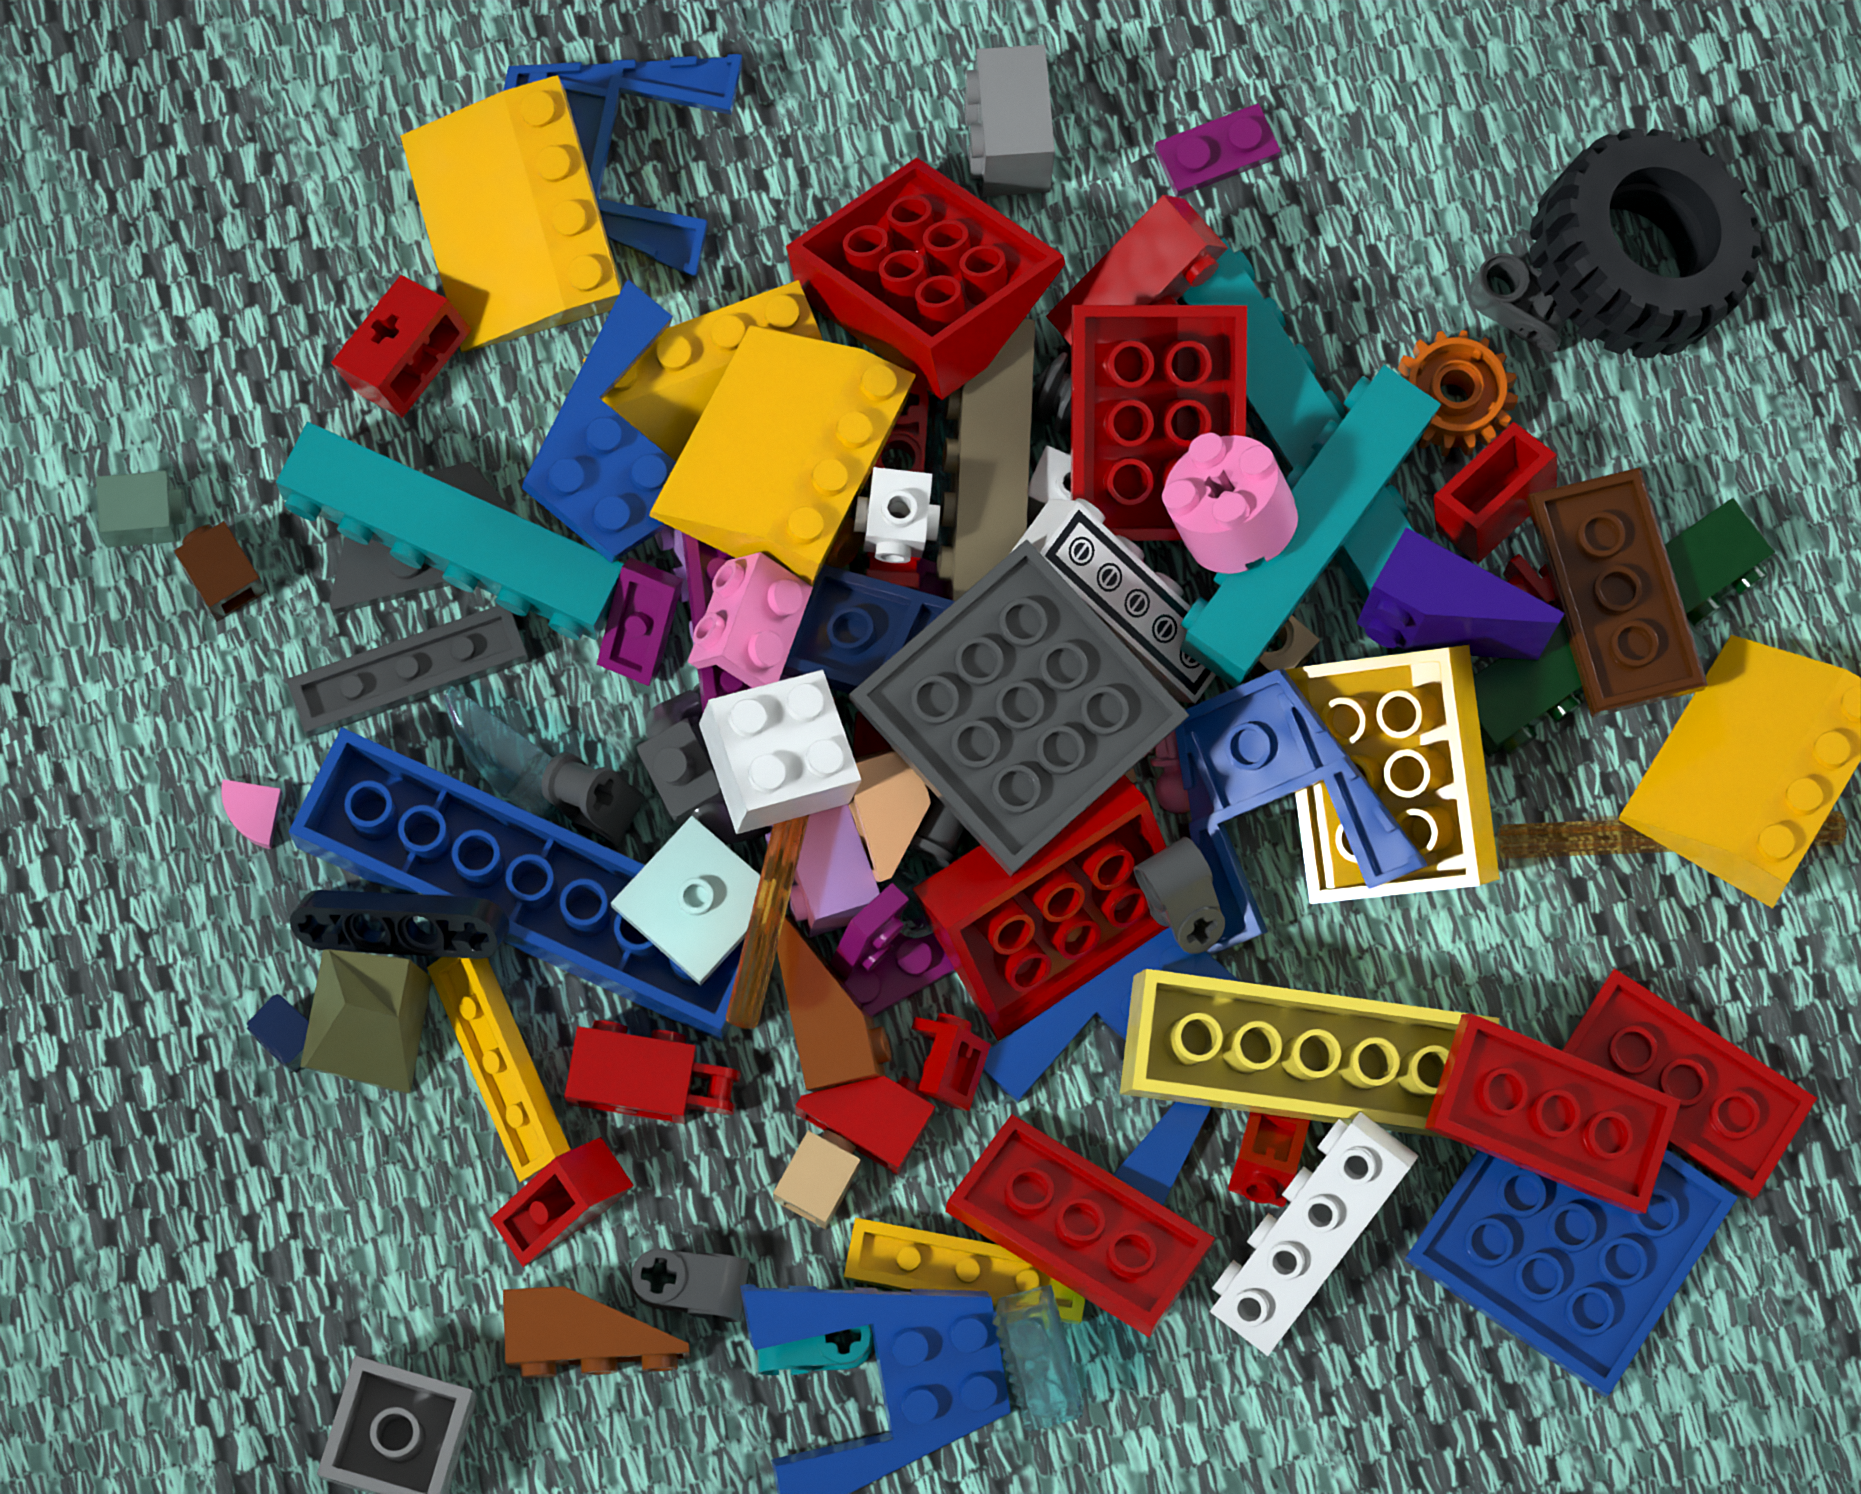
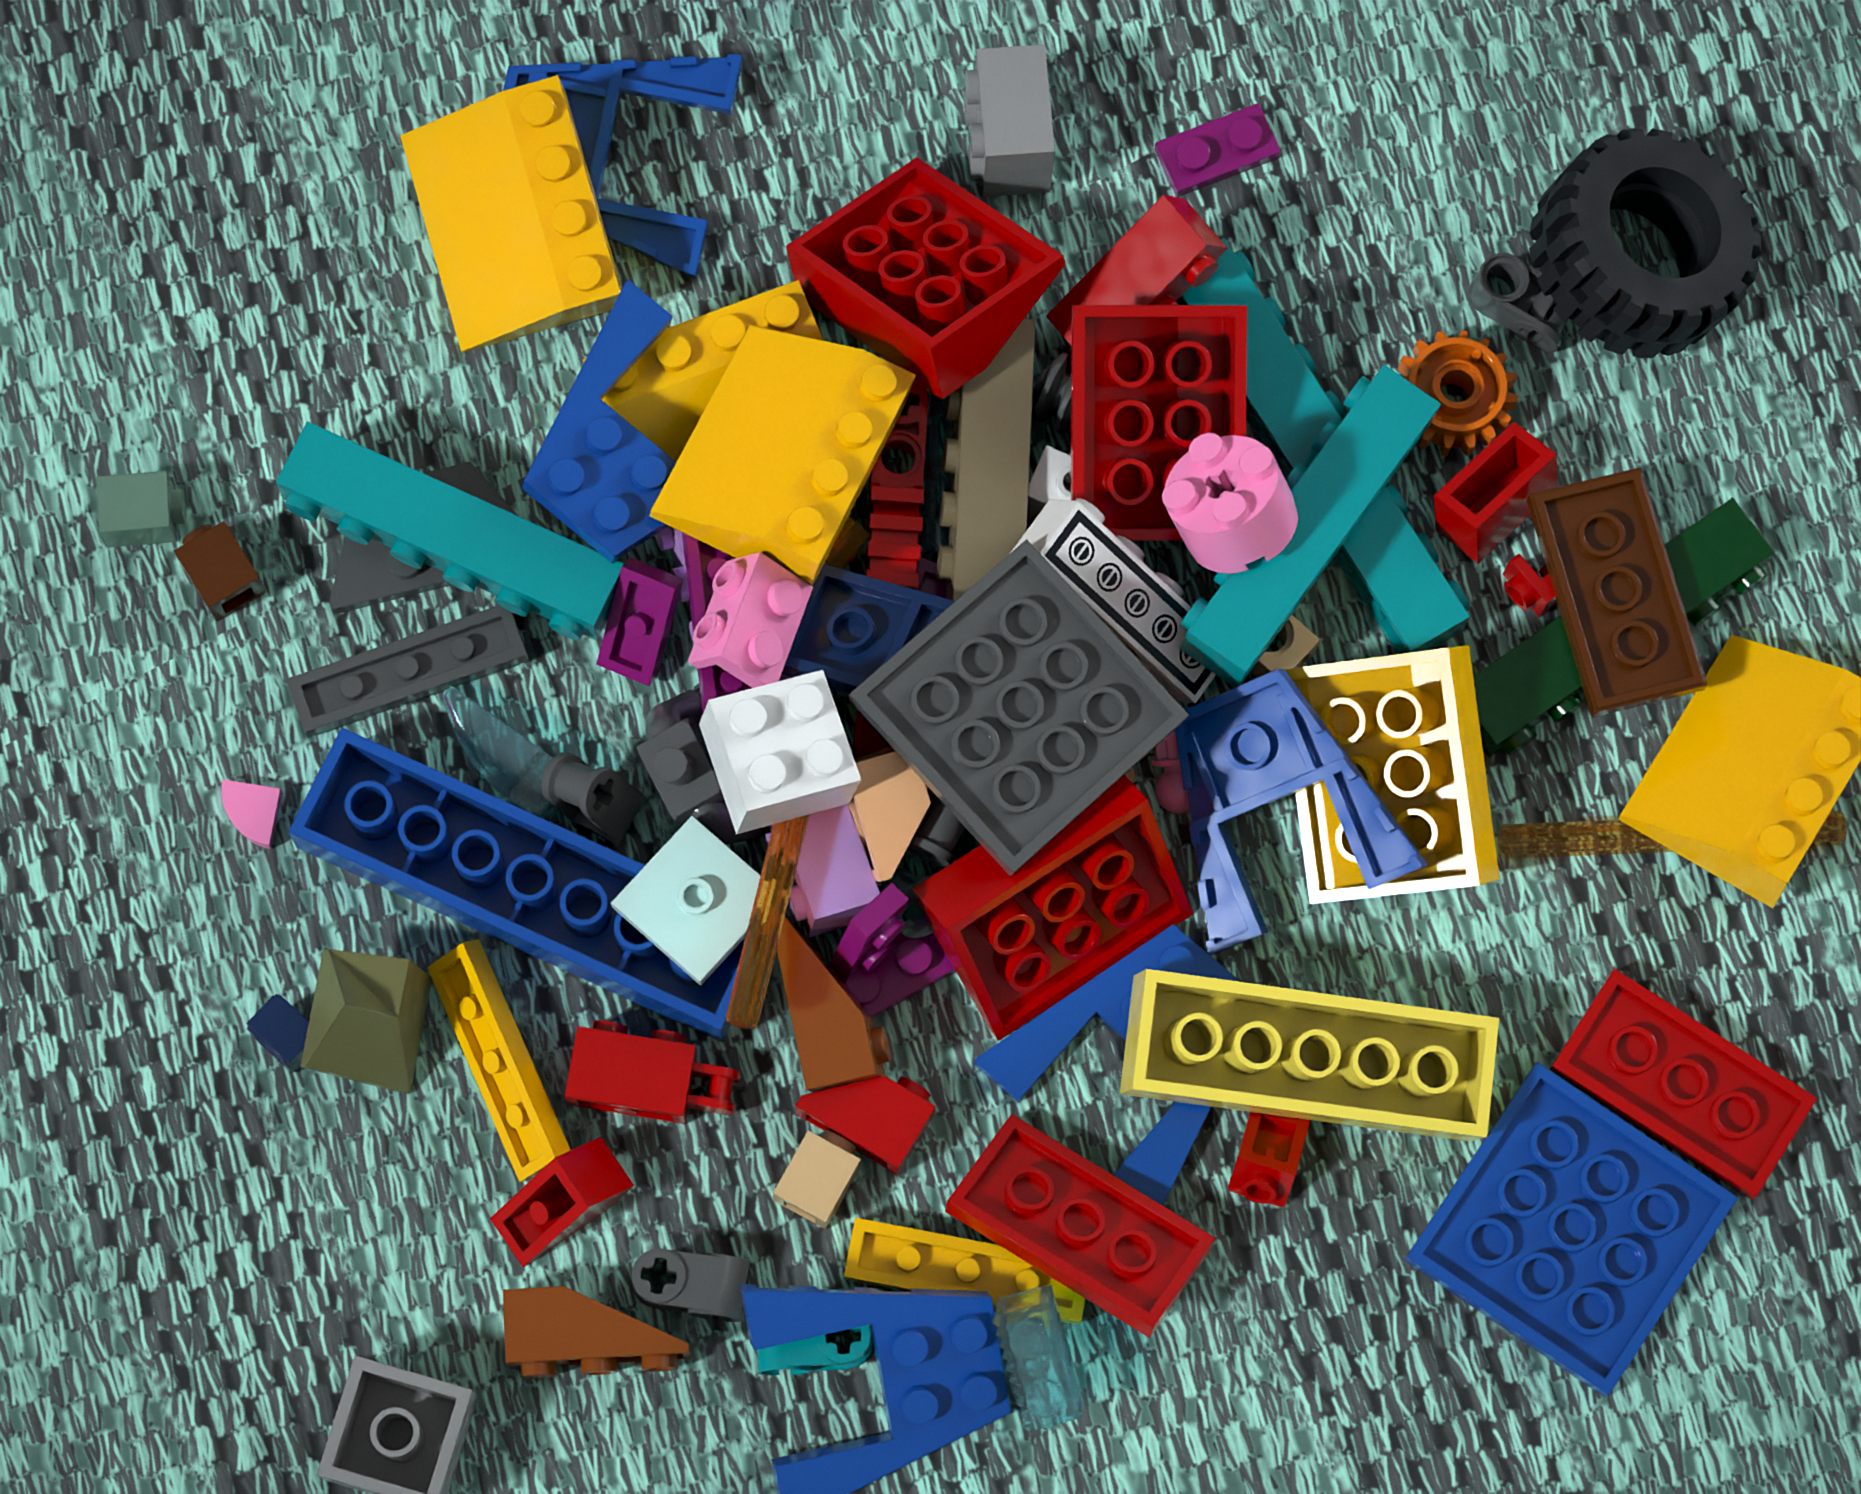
(320, 925): black beam -> none
(401, 346): red brick -> none
(897, 515): white brick -> none
(954, 1061): red bracket -> none
(1182, 895): dark grey piece -> none
(1312, 1233): white brick -> none
(1443, 601): dark purple slope -> none
(1553, 1113): red plate -> none

